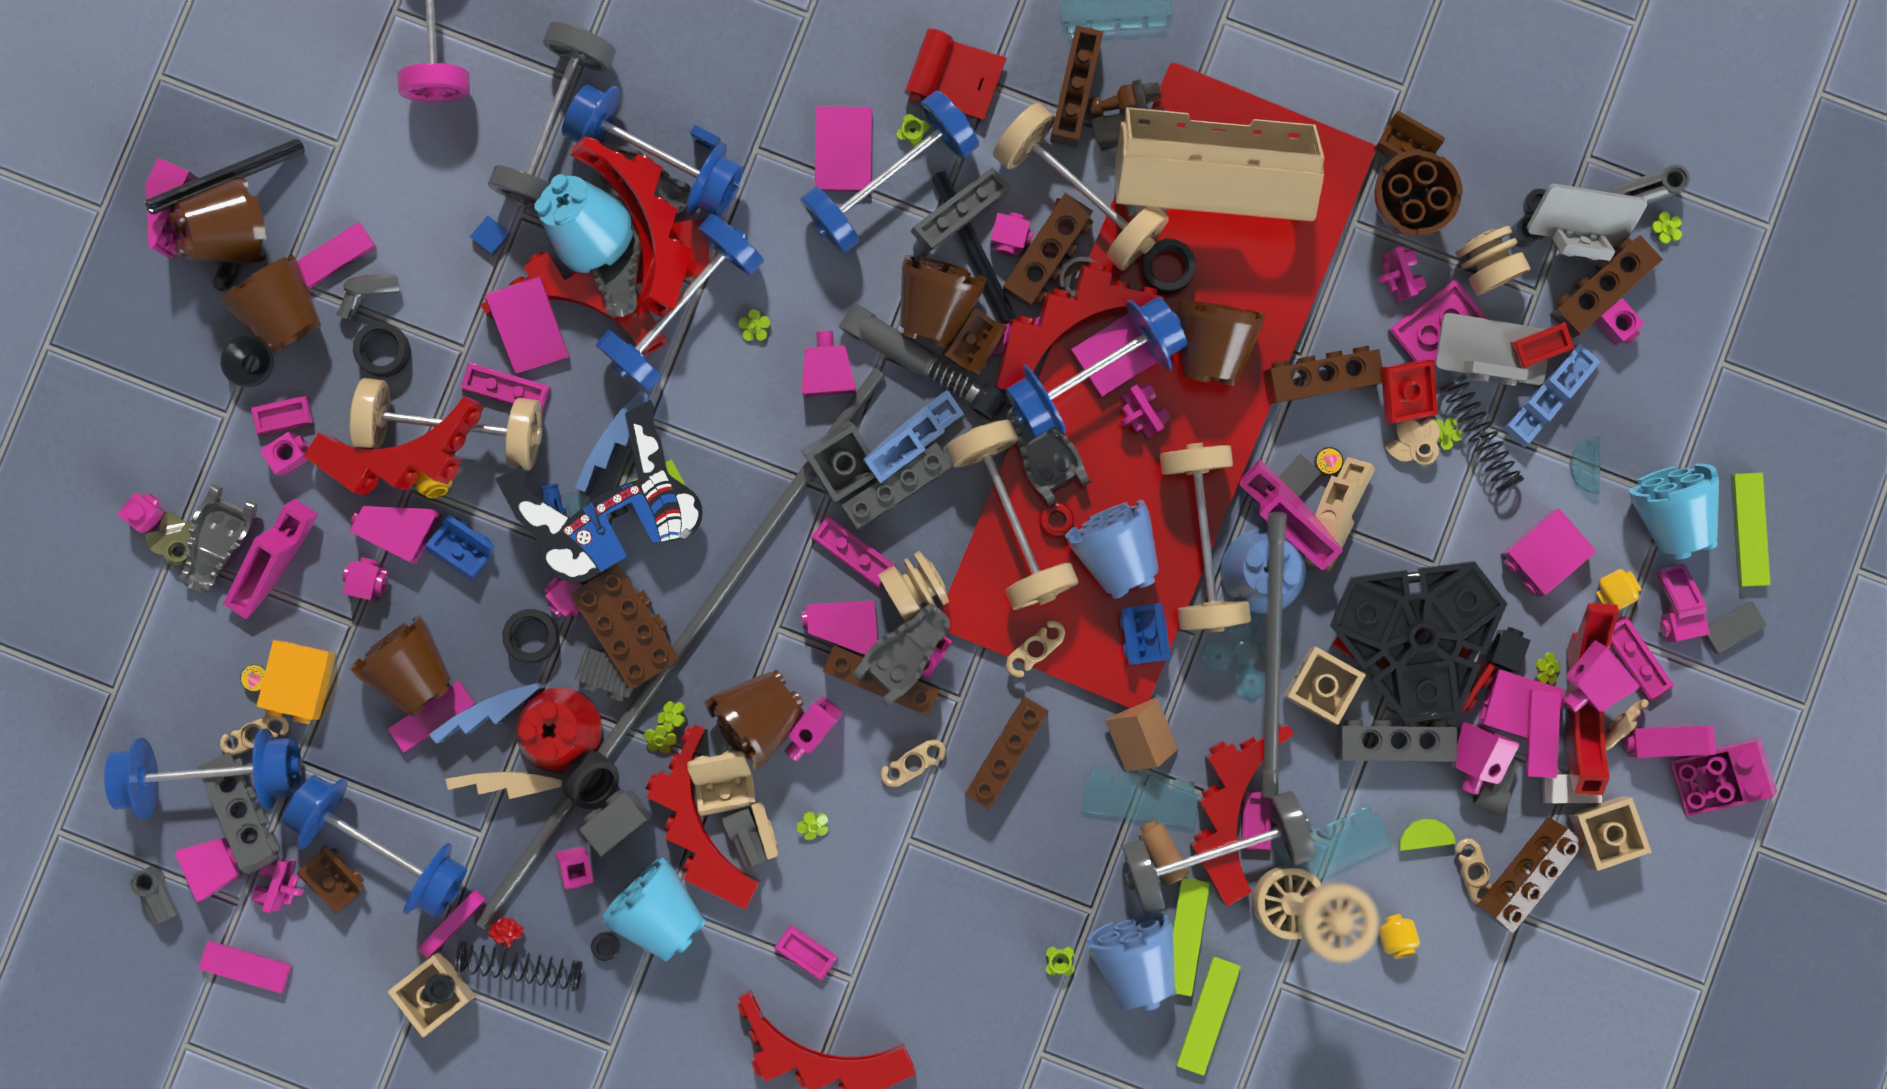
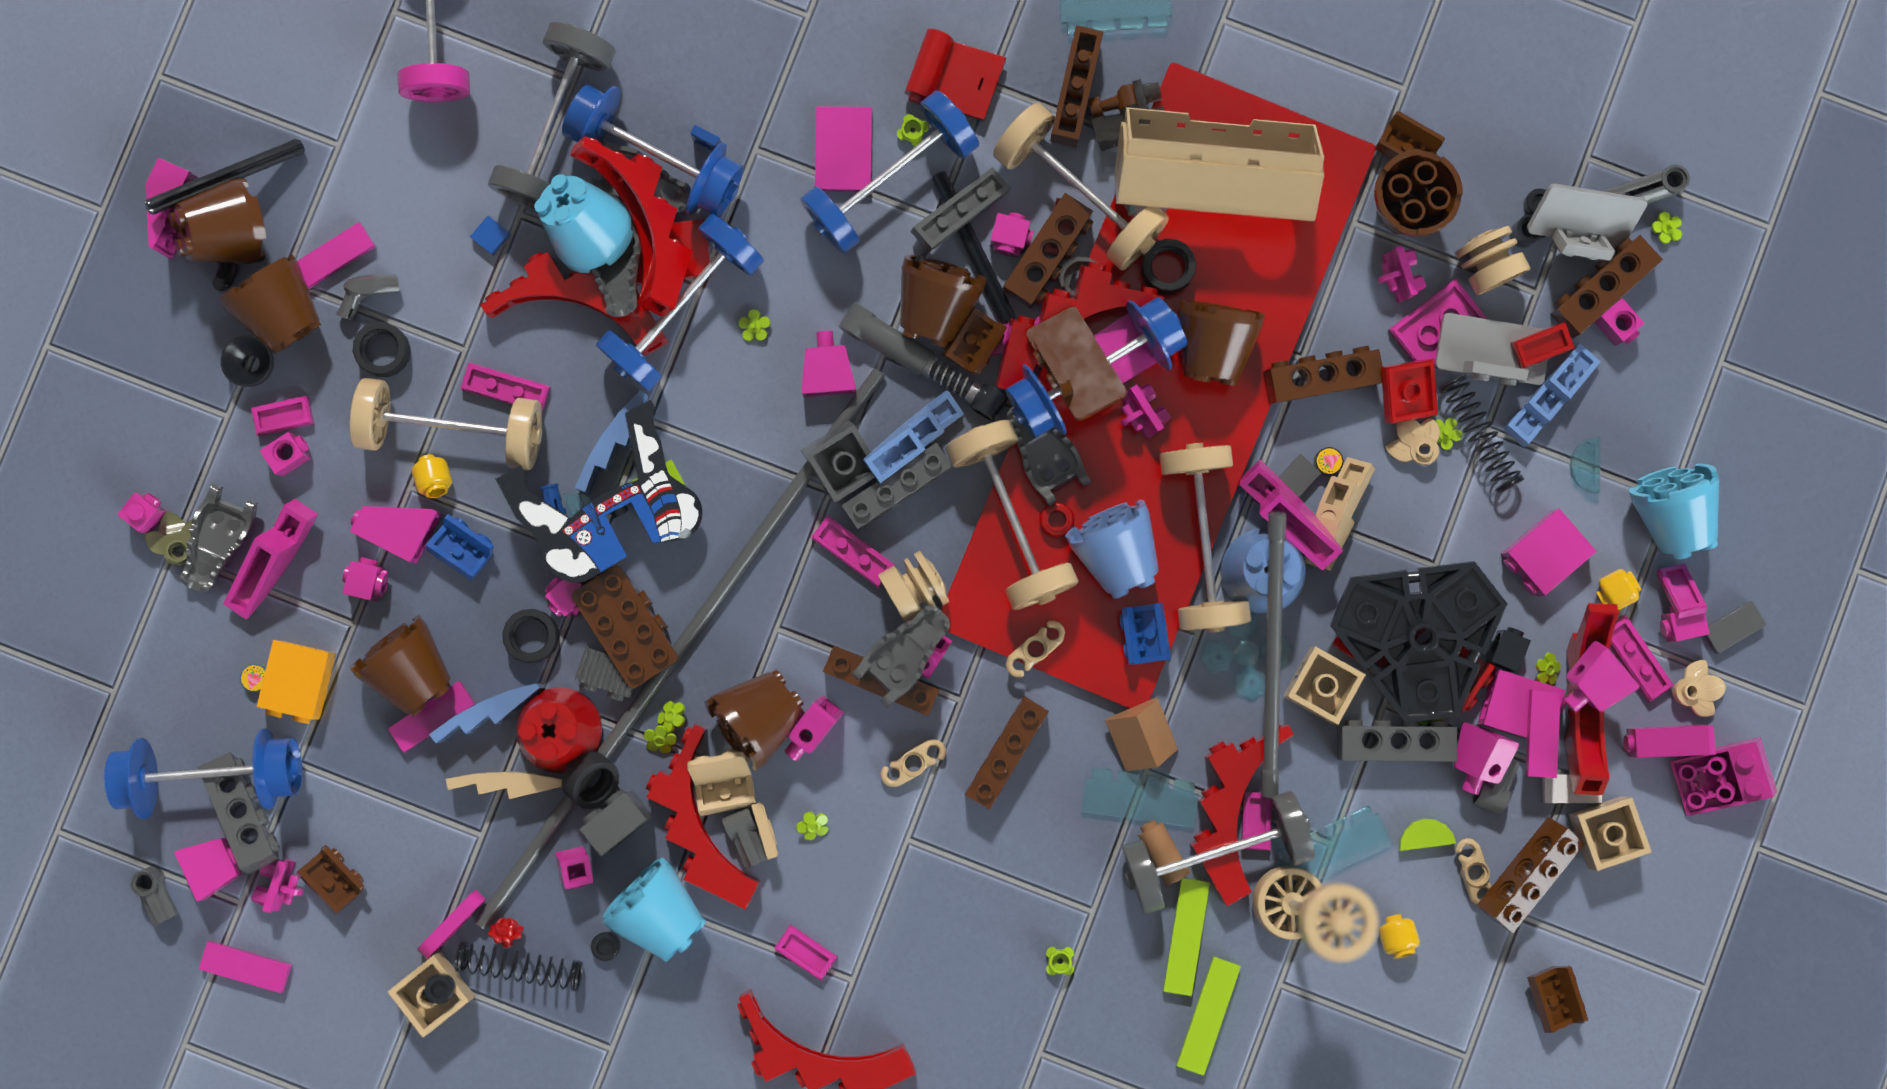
(244, 744): tan piece -> none
(314, 807): blue piece -> none
(399, 465): red arch -> none
(527, 325): dark pink tile -> none
(844, 623): dark pink slope -> none
(1075, 363): none -> reddish brown bracket
(1136, 959): medium blue cone -> none
(1557, 998): none -> reddish brown bracket
(1624, 723): tan piece -> none
(1702, 688): none -> tan plate
(1750, 529): lime tile -> none

